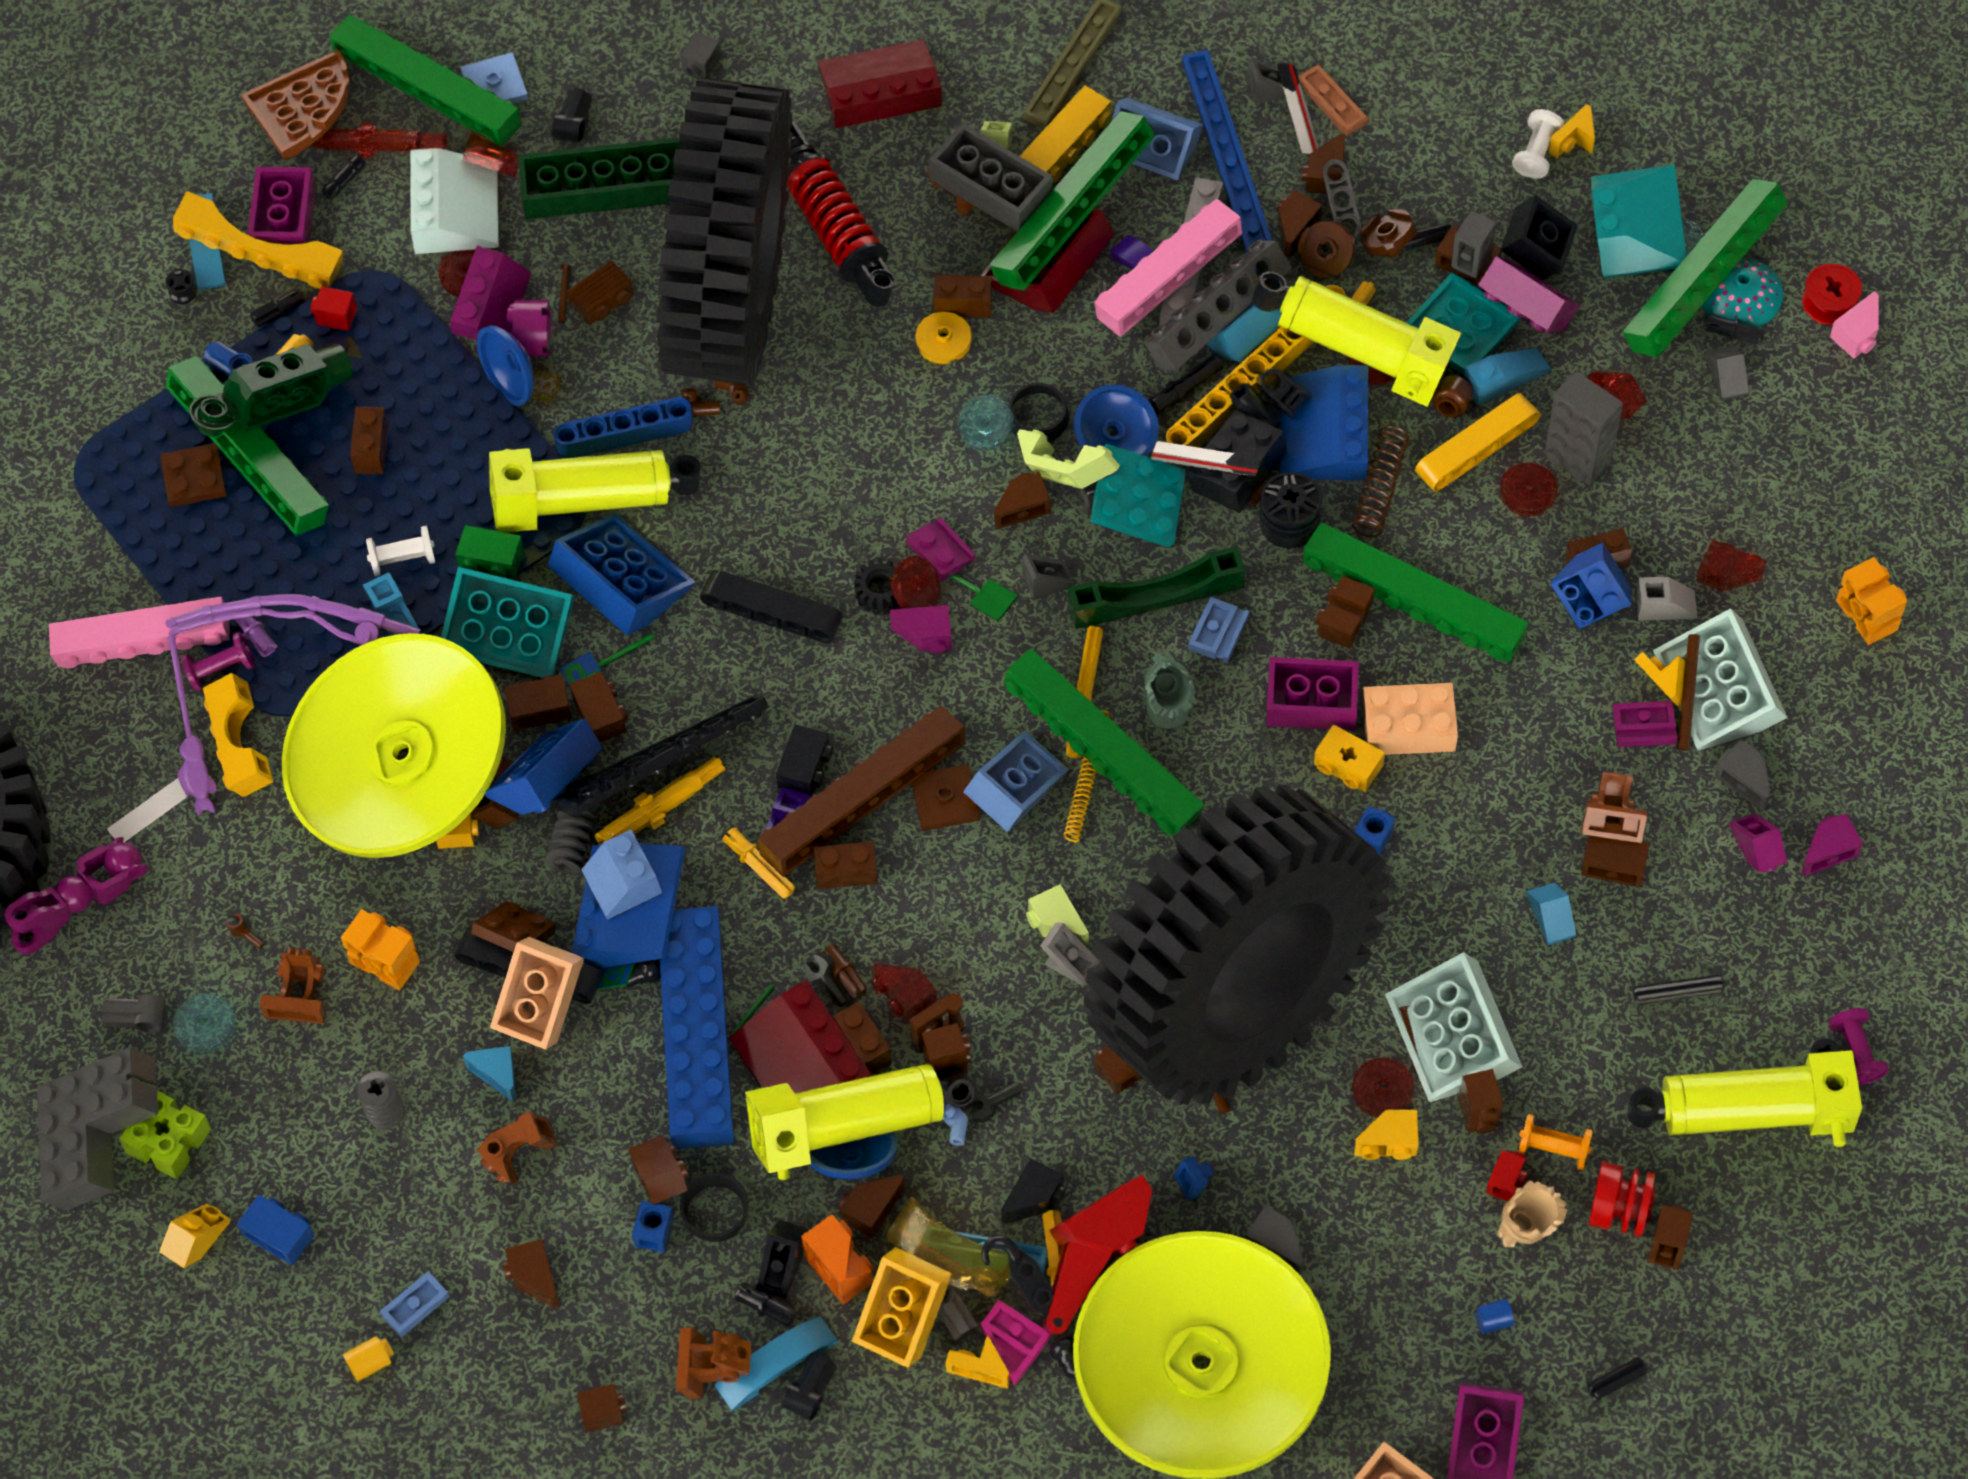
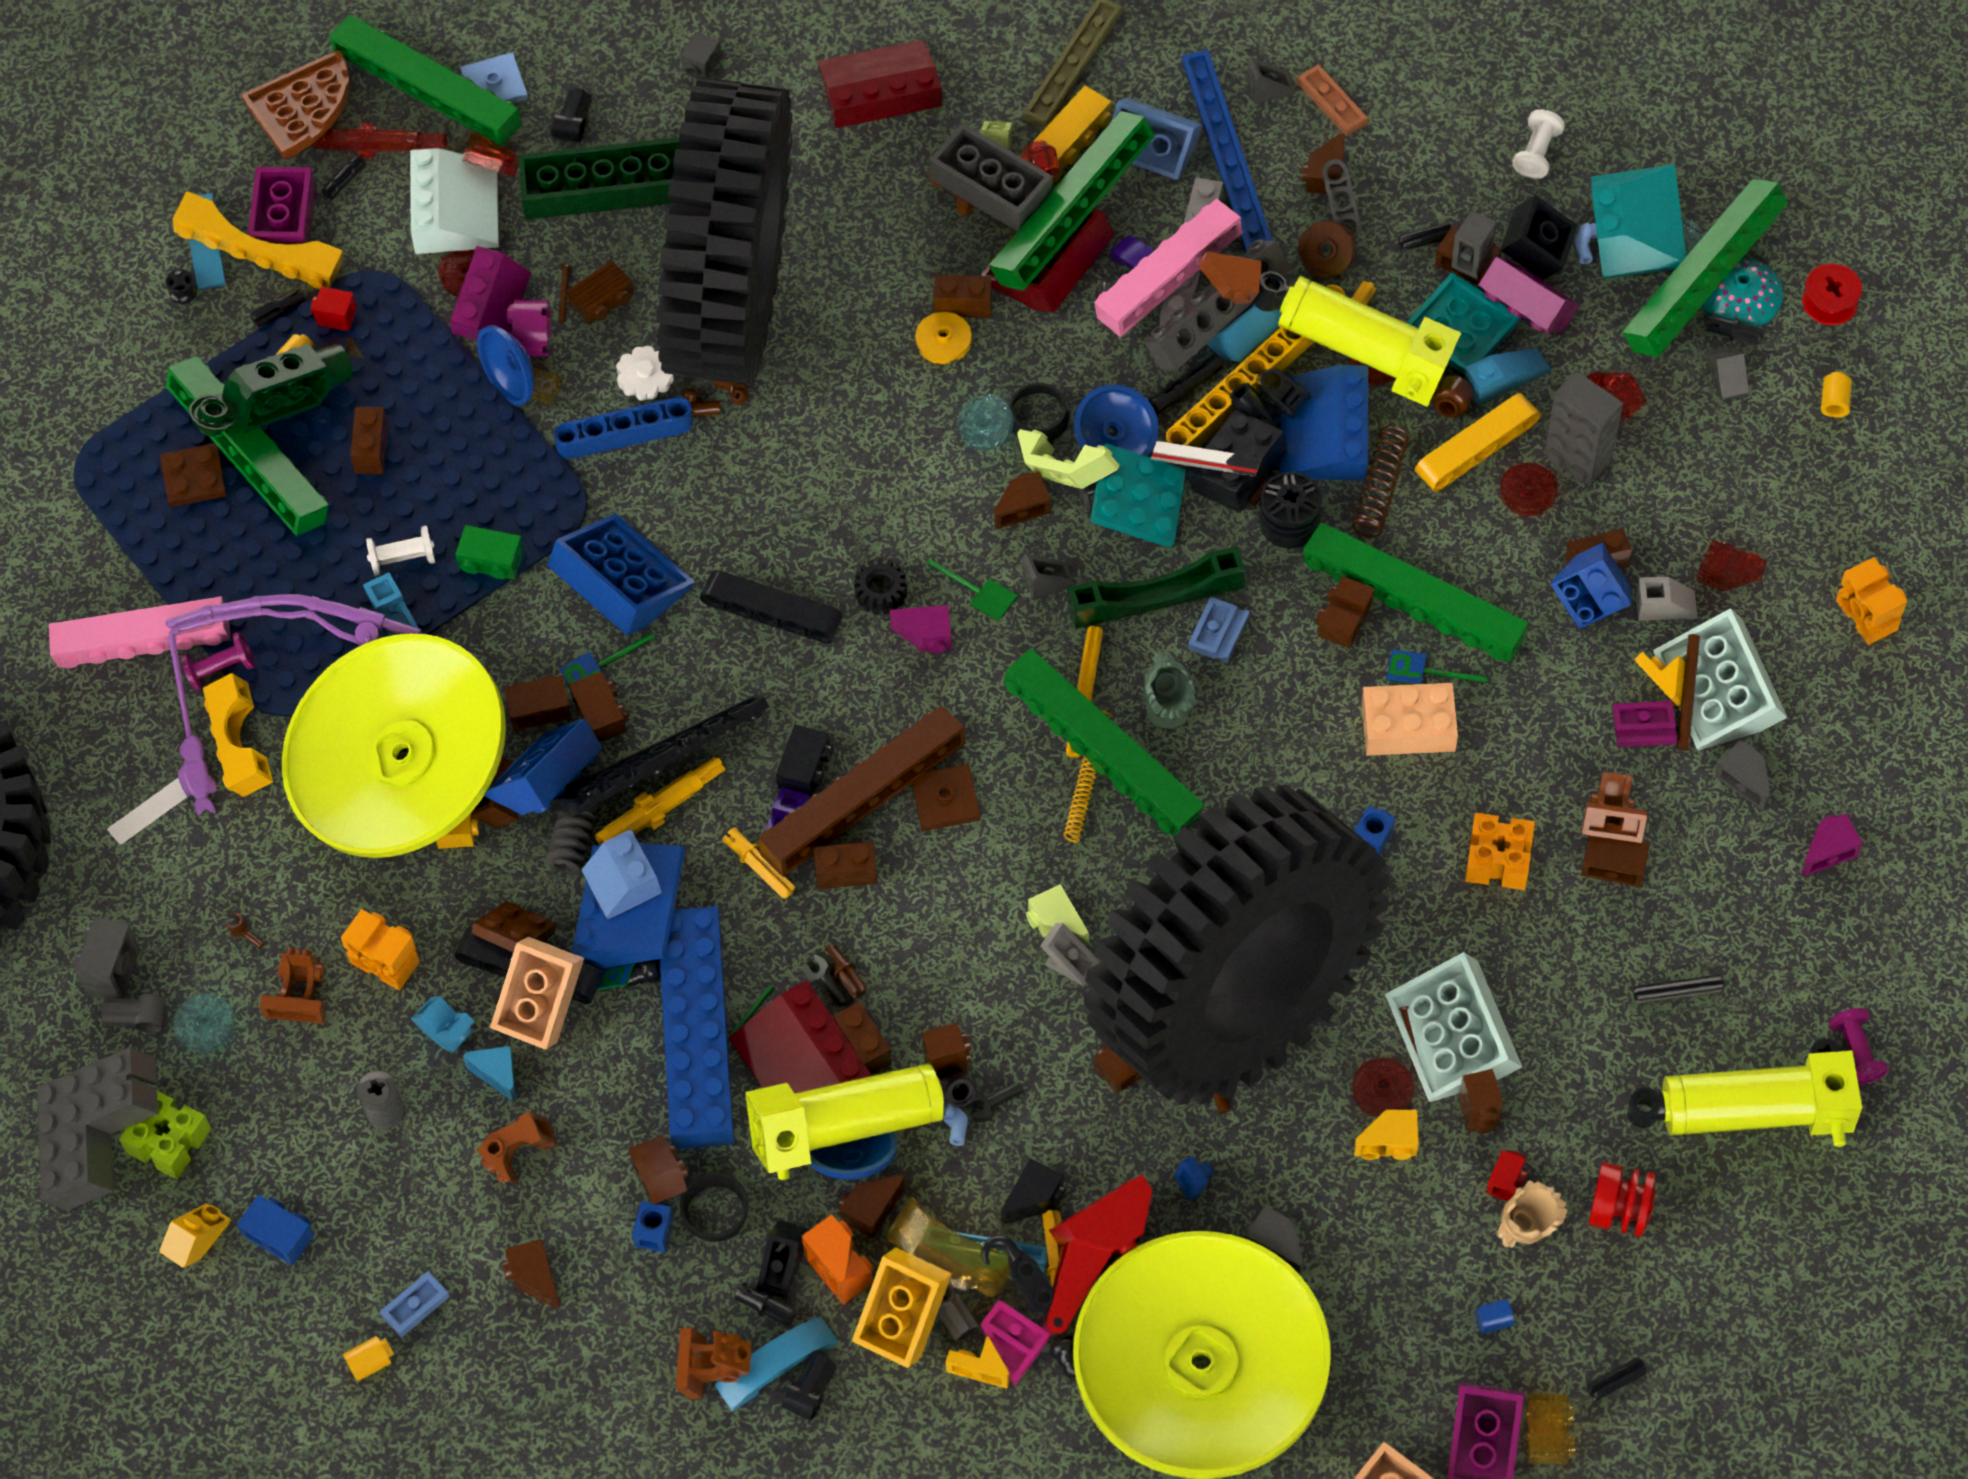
(51, 908): magenta piece -> none
(106, 958): none -> dark grey brick
(224, 359): blue piece -> none
(257, 635): medium lavender axle -> none
(443, 1023): none -> dark azure brick
(508, 622): teal slope -> none
(582, 484): neon yellow piece -> none
(601, 1407): reddish brown brick -> none
(642, 374): none -> white plant
(833, 219): piece -> none
(905, 988): clear red slope -> none
(915, 583): clear red plate -> none
(933, 1018): reddish brown plate -> none
(941, 548): magenta plate -> none
(1015, 780): medium blue slope -> none
(1042, 156): none -> clear red head
(1232, 276): none -> dark orange slope
(1295, 216): reddish brown slope -> none
(1298, 108): sticker -> none
(1312, 693): magenta brick -> none
(1348, 758): yellow brick -> none
(1388, 233): reddish brown plate -> none
(1410, 666): none -> piece
(1488, 840): none -> light orange brick
(1549, 1429): none -> clear yellow brick
(1552, 912): dark azure slope -> none
(1555, 1142): light orange hose -> none
(1576, 130): yellow slope -> none
(1582, 242): none -> light blue arm
(1670, 1236): reddish brown brick -> none
(1759, 842): magenta slope -> none
(1836, 395): none -> yellow brick
(1858, 327): bright pink slope -> none

